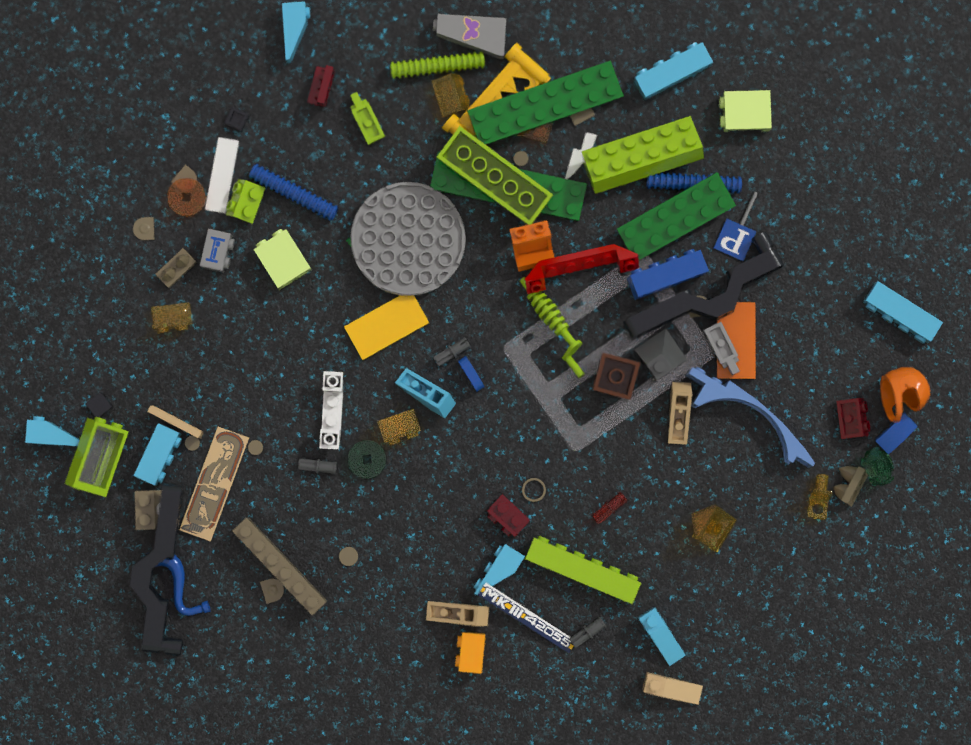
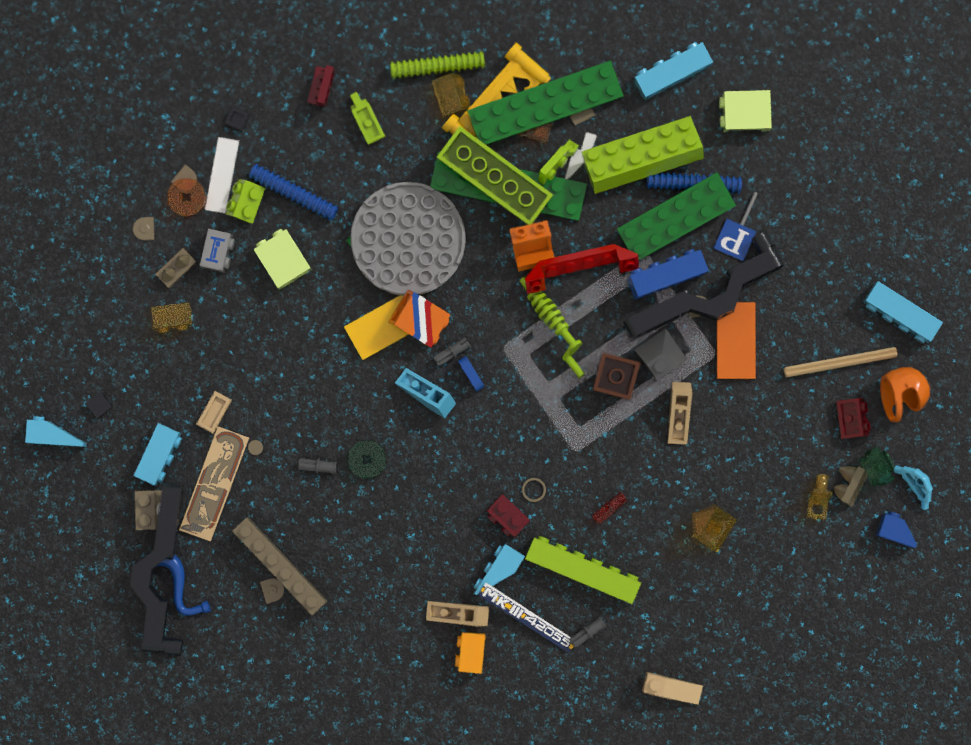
(96, 456): piece -> none
(175, 421): tan tile -> none
(192, 443): dark tan piece -> none
(214, 412): none -> tan tile
(294, 23): medium azure slope -> none
(332, 410): white slope -> none
(348, 556): dark tan piece -> none
(399, 426): clear yellow brick -> none
(420, 318): none -> panel
(473, 32): light grey slope -> none
(520, 158): dark tan piece -> none
(557, 160): none -> lime hinge
(661, 636): medium azure slope -> none
(713, 390): medium blue slope -> none
(722, 347): light grey hinge -> none
(840, 362): none -> tan axle
(895, 529): none -> blue slope
(896, 433): blue slope -> none
(918, 482): none -> medium azure piece

